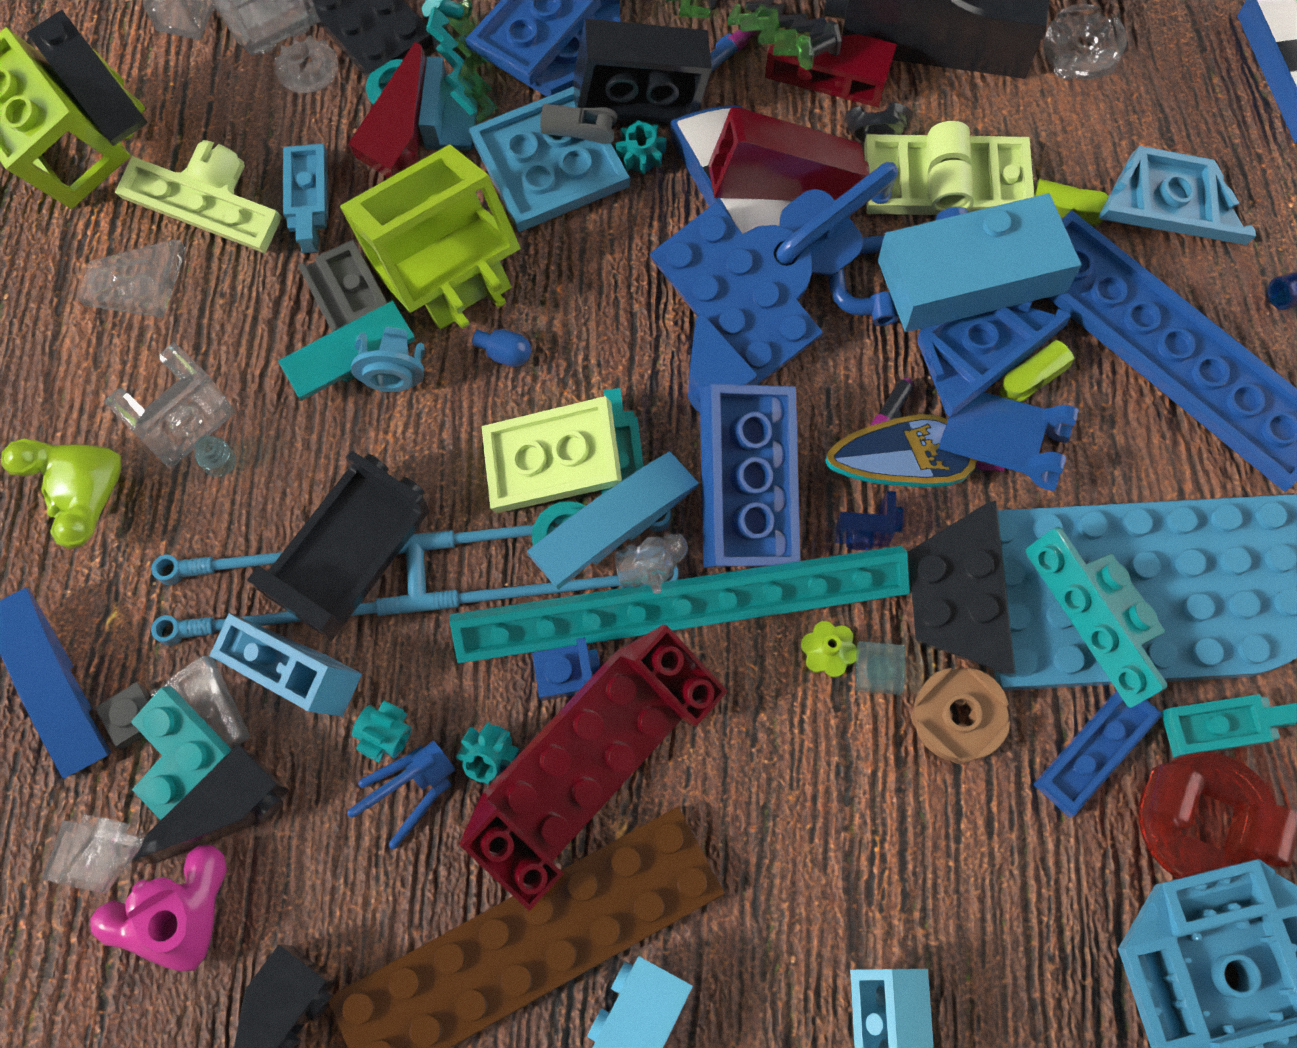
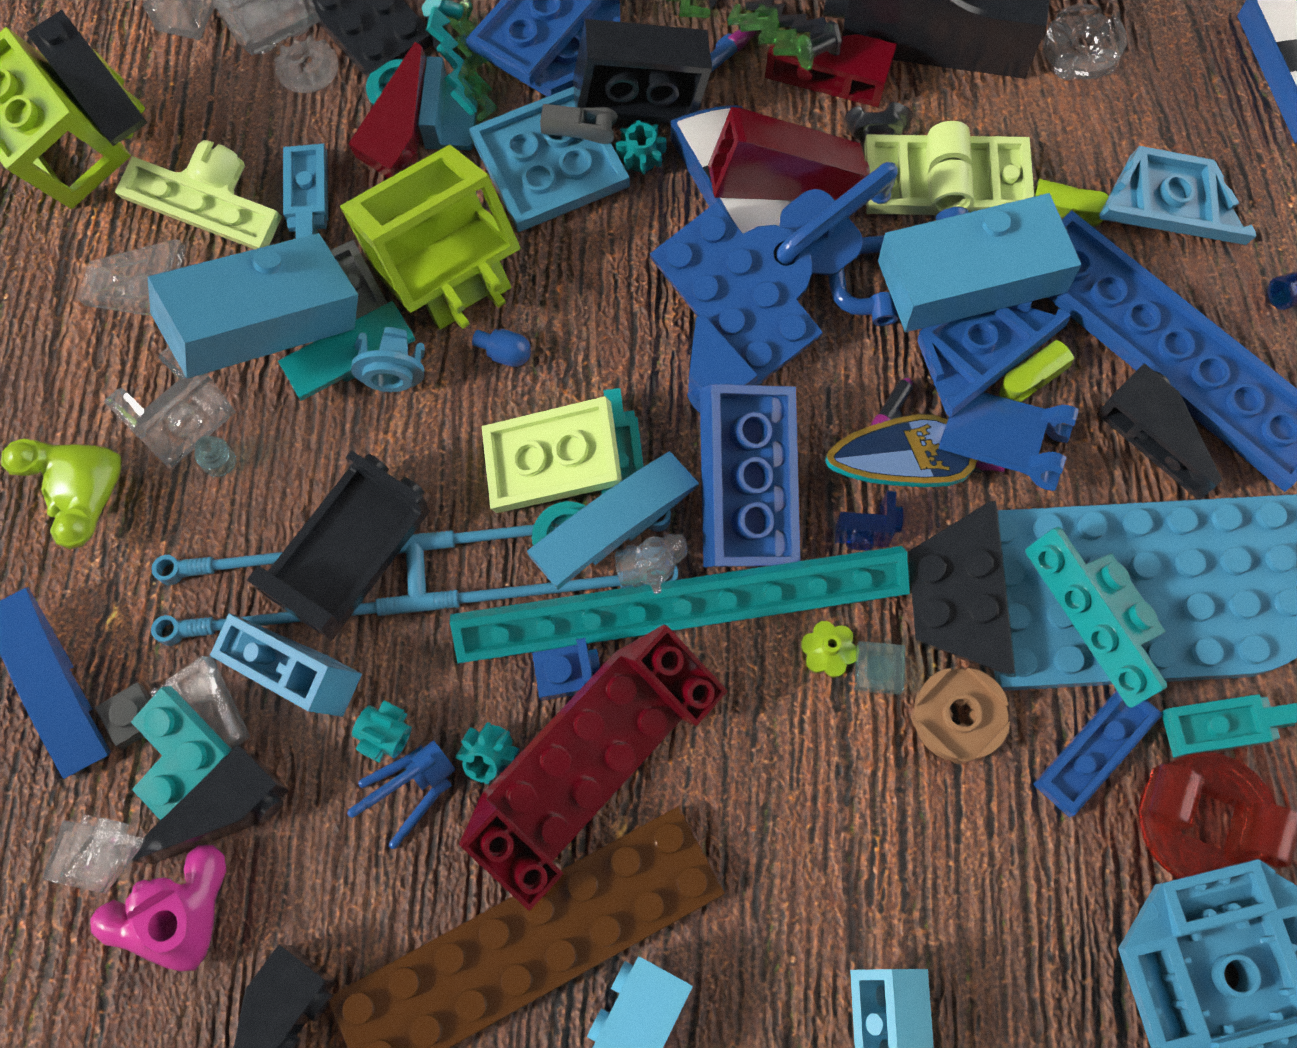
(252, 304): none -> dark azure brick
(1160, 426): none -> black slope

